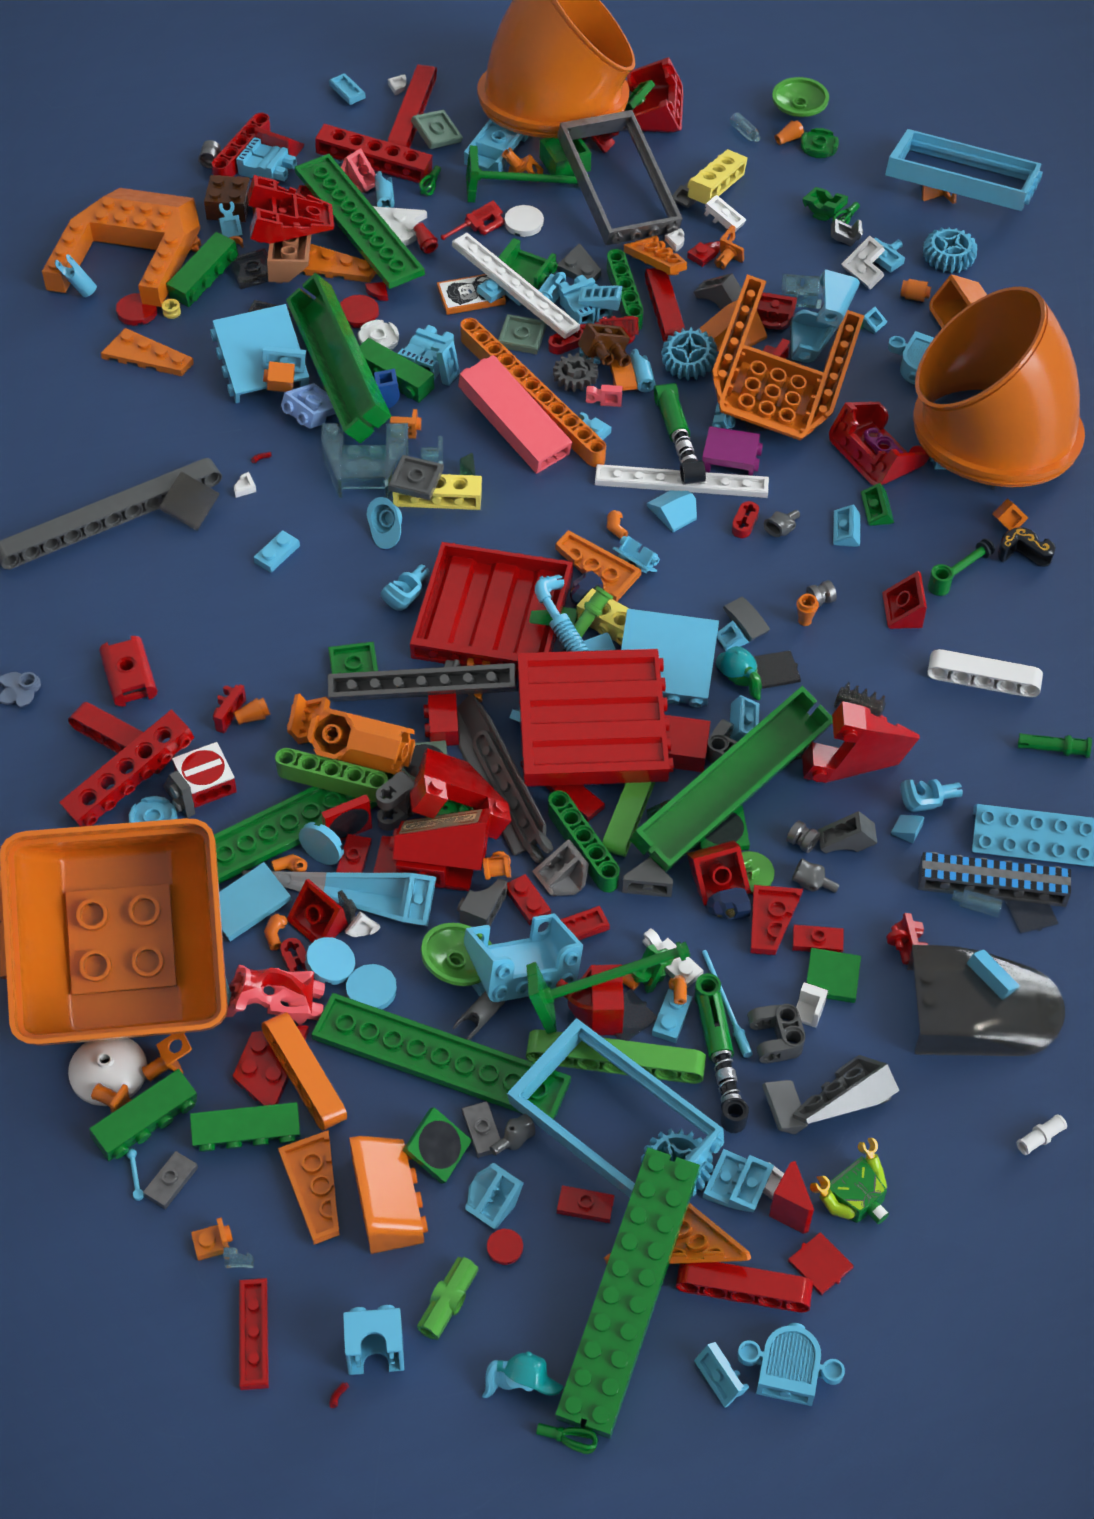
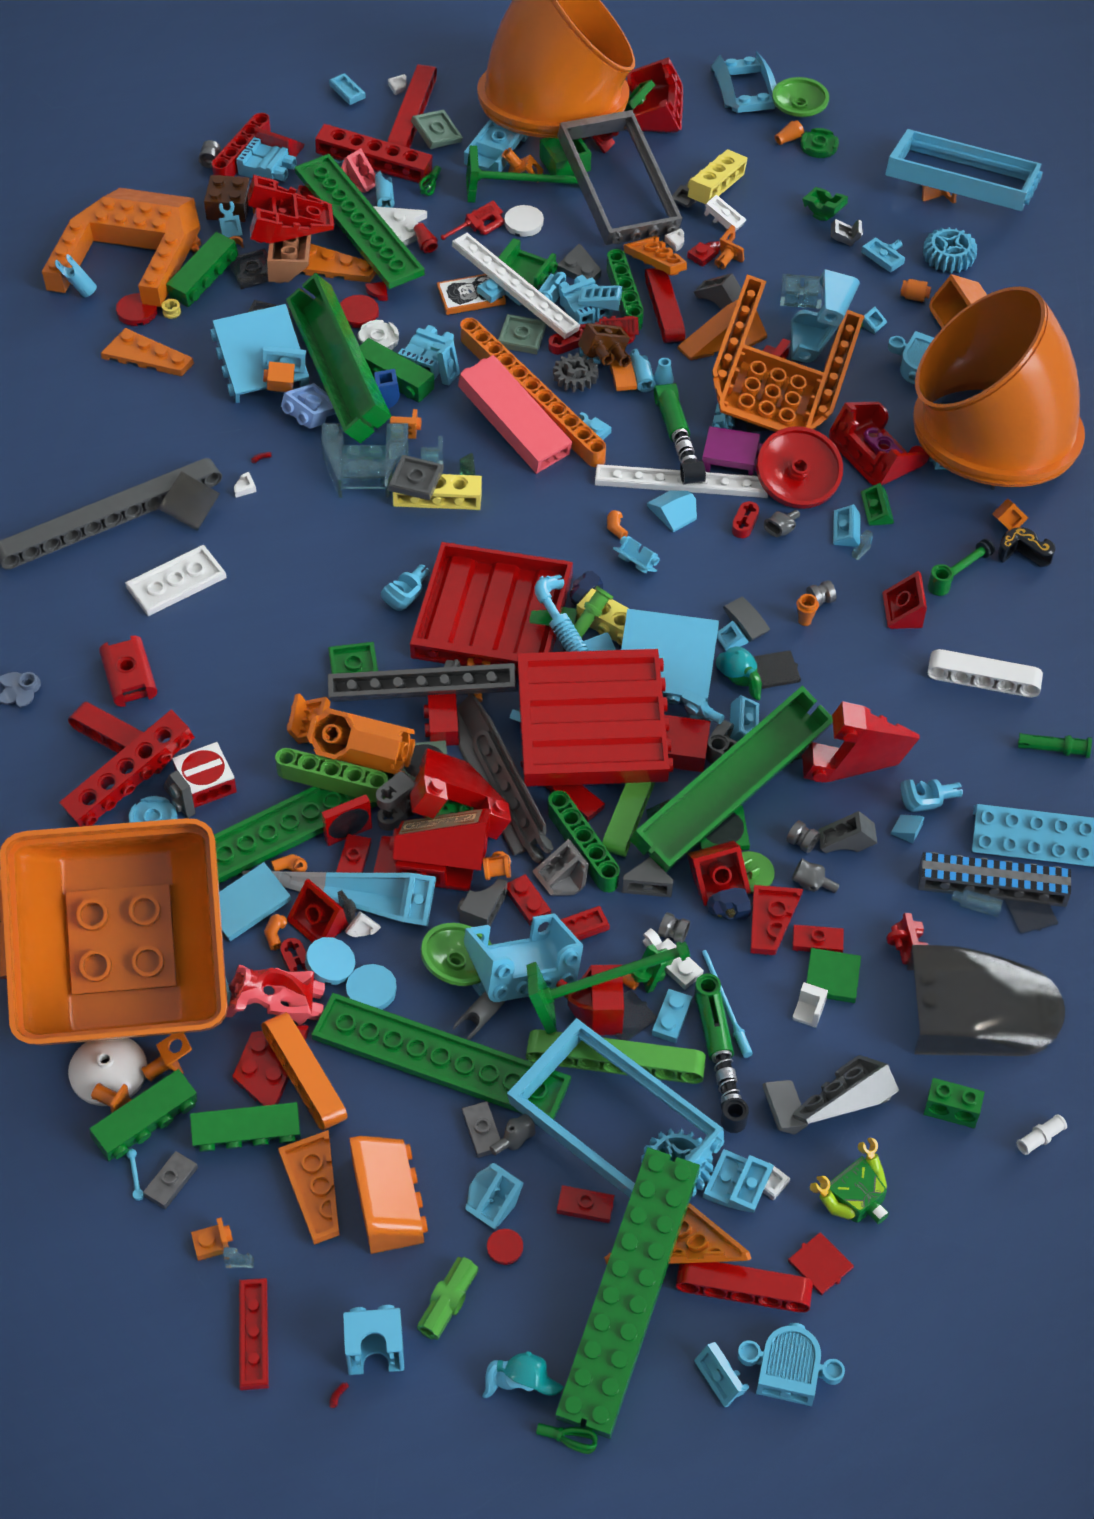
(175, 580): none -> white tile
(234, 701): red plate -> none
(253, 711): orange cone -> none
(276, 551): medium azure plate -> none
(321, 843): medium azure tile -> none
(384, 522): medium azure piece -> none
(437, 1145): tile -> none
(608, 395): coral plate -> none
(614, 572): orange wing -> none
(664, 372): none -> medium azure cone
(674, 927): none -> flat silver wheel
(678, 347): medium azure gear -> none
(679, 986): orange arm -> none
(699, 709): none -> medium azure plate
(745, 103): none -> medium azure wedge
(745, 127): clear light blue cylinder -> none
(776, 310): red slope -> none
(785, 1031): dark grey piece -> none
(791, 1201): red slope -> none
(799, 467): none -> red dish
(848, 213): green piece -> none
(854, 697): clear smoke piece -> none
(860, 263): white plate -> none
(864, 546): none -> clear light blue tile
(954, 1103): none -> green brick
(992, 974): medium azure slope -> none

